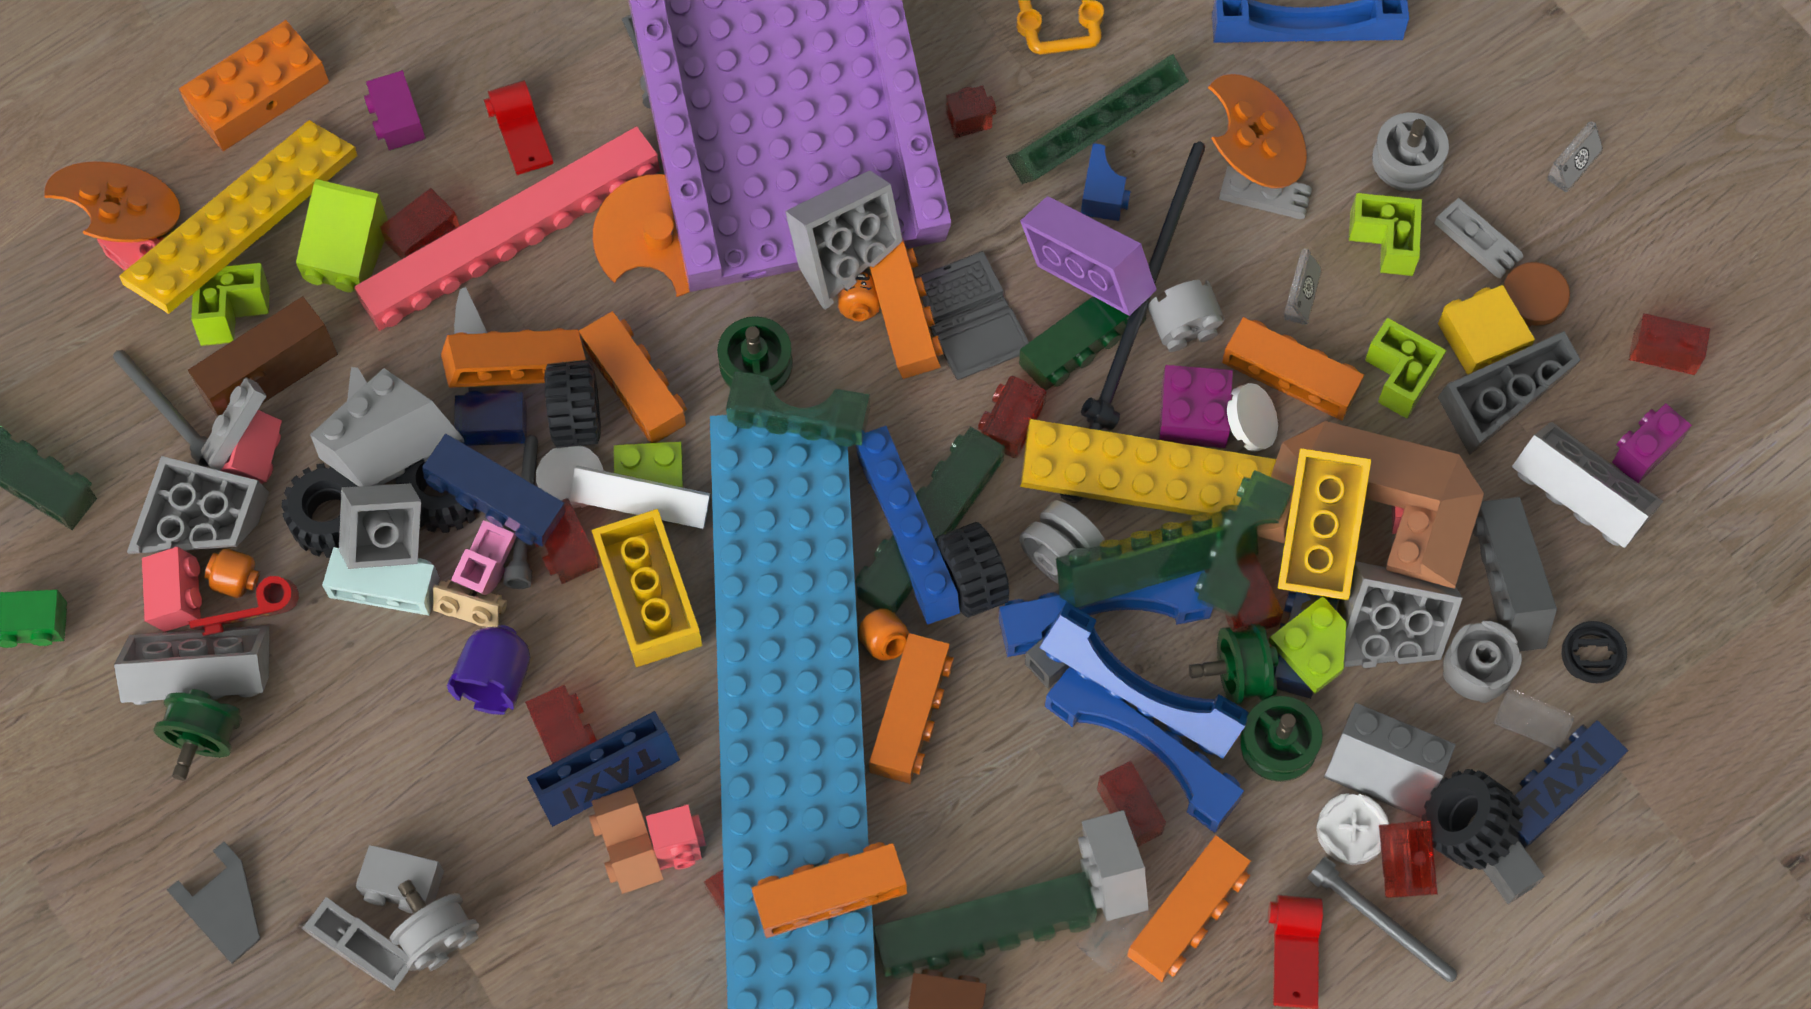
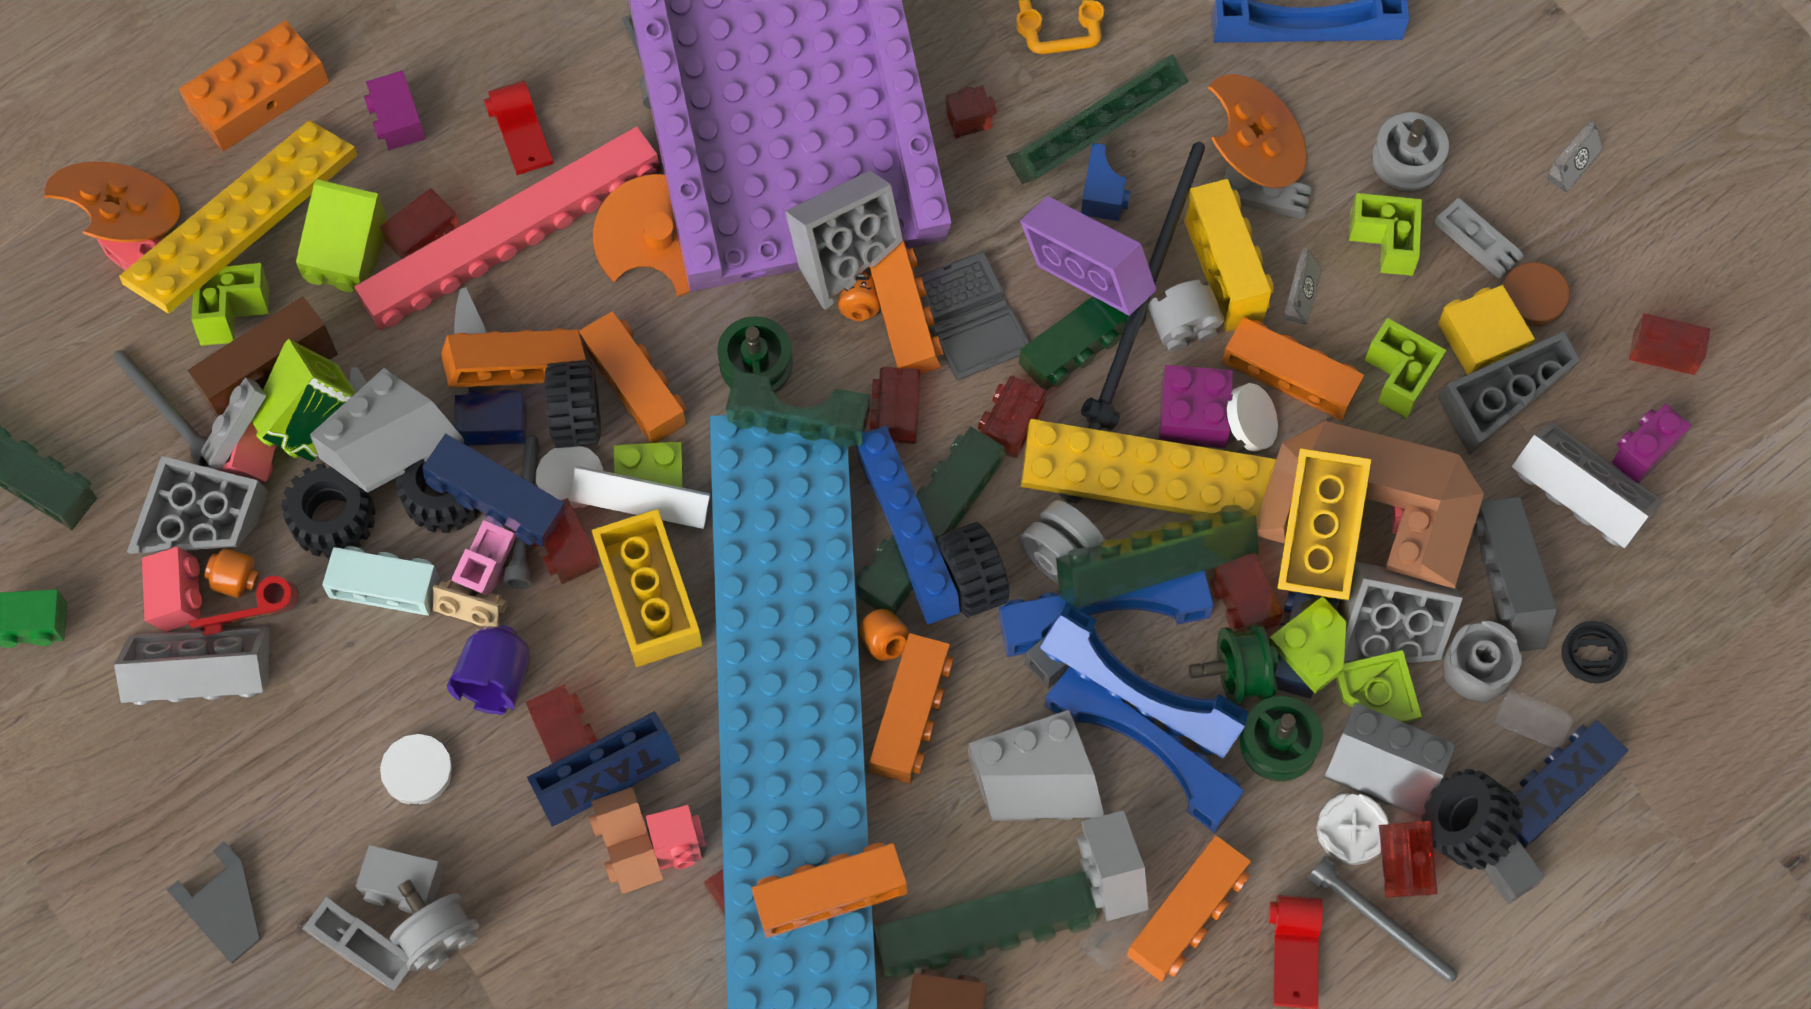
(197, 727): dark green wheel -> none
(299, 398): none -> lime slope
(379, 525): light grey brick -> none
(416, 769): none -> white tile
(897, 403): none -> clear red brick
(1036, 772): none -> light grey wedge
(1126, 791): clear red brick -> none
(1227, 253): none -> yellow brick
(1260, 504): clear green arch -> none
(1381, 685): none -> lime plate

